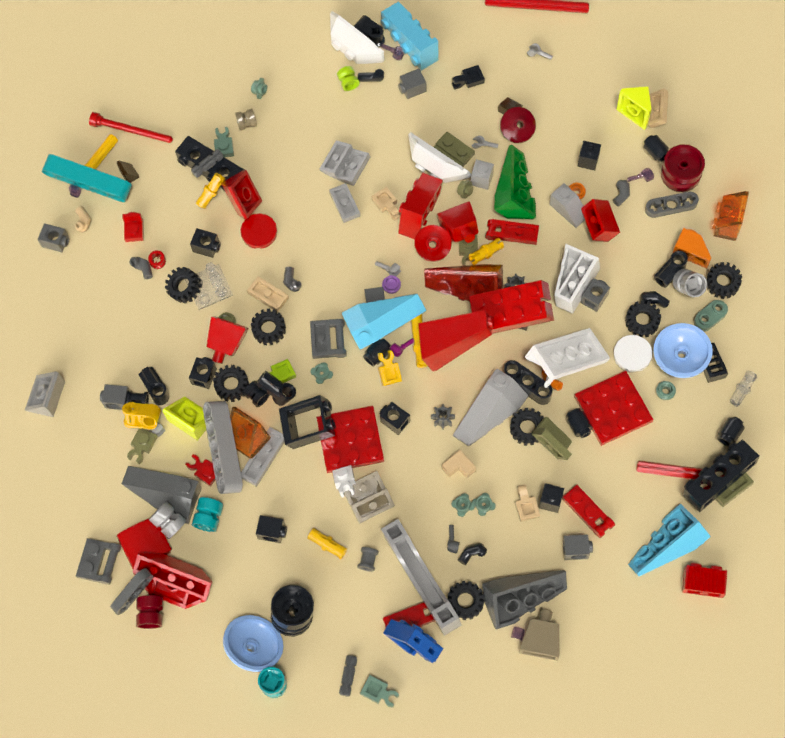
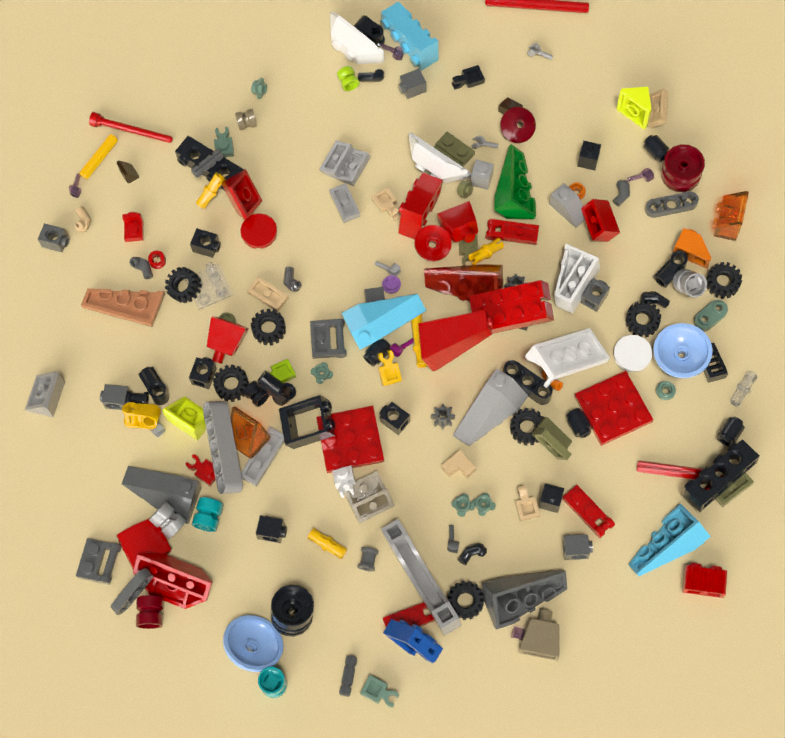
(86, 178): teal beam -> none
(128, 305): none -> nougat wing
(142, 442): olive plate -> none

